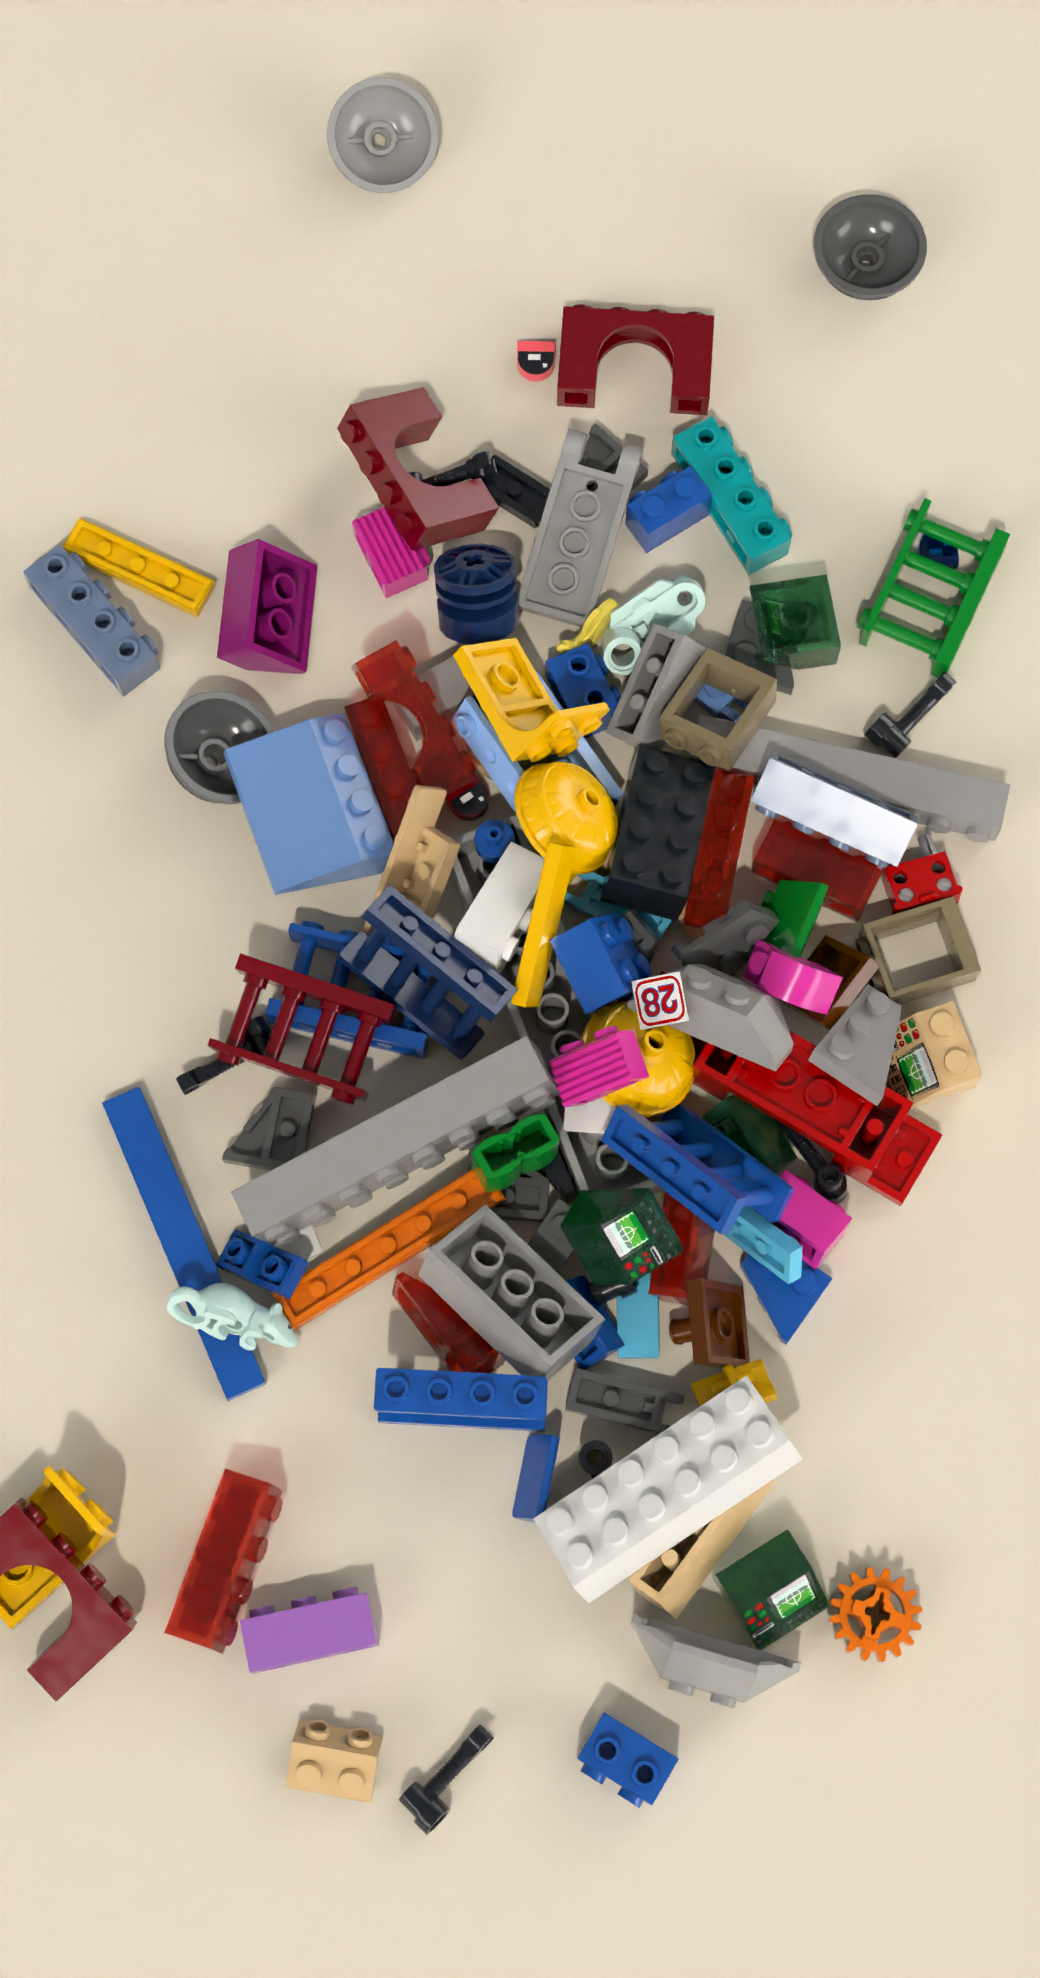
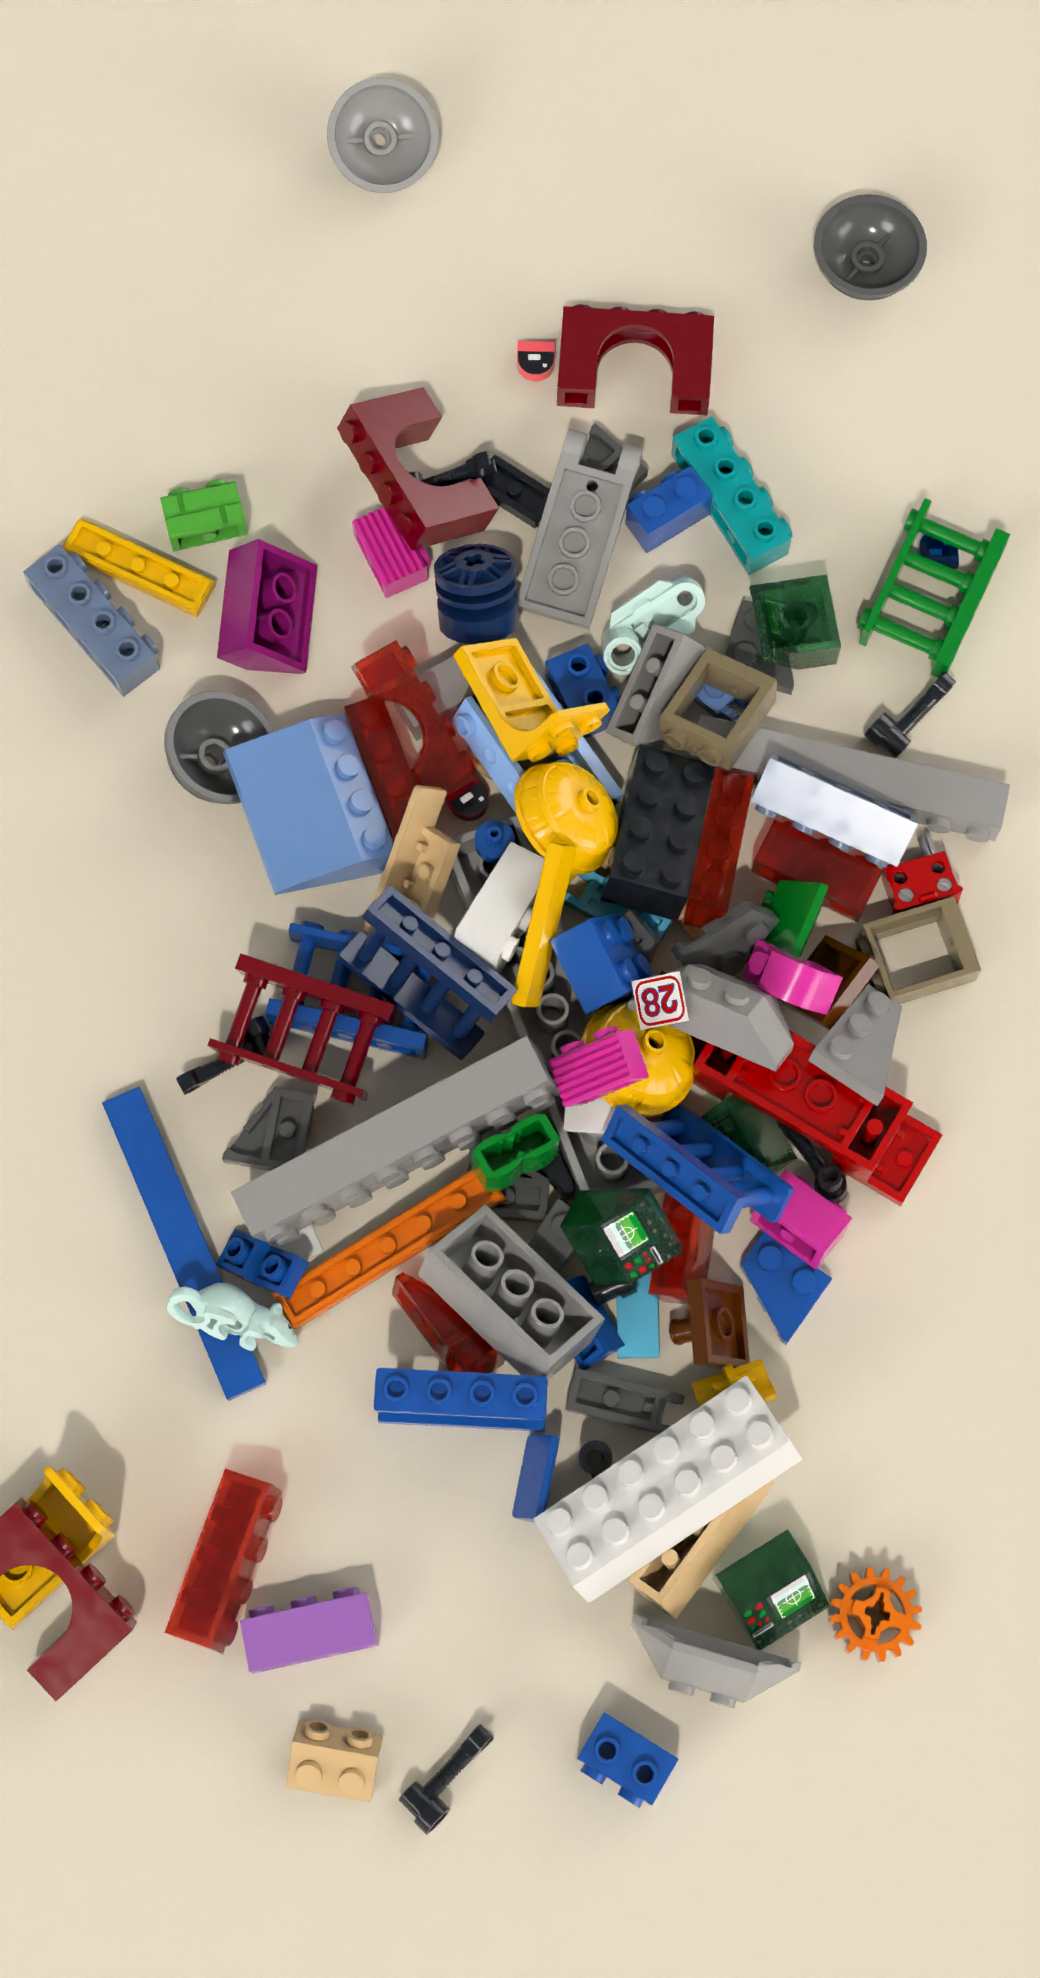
(203, 515): none -> bright green brick
(592, 628): light yellow piece -> none
(767, 1245): medium azure hinge -> none
(932, 1056): tan slope -> none

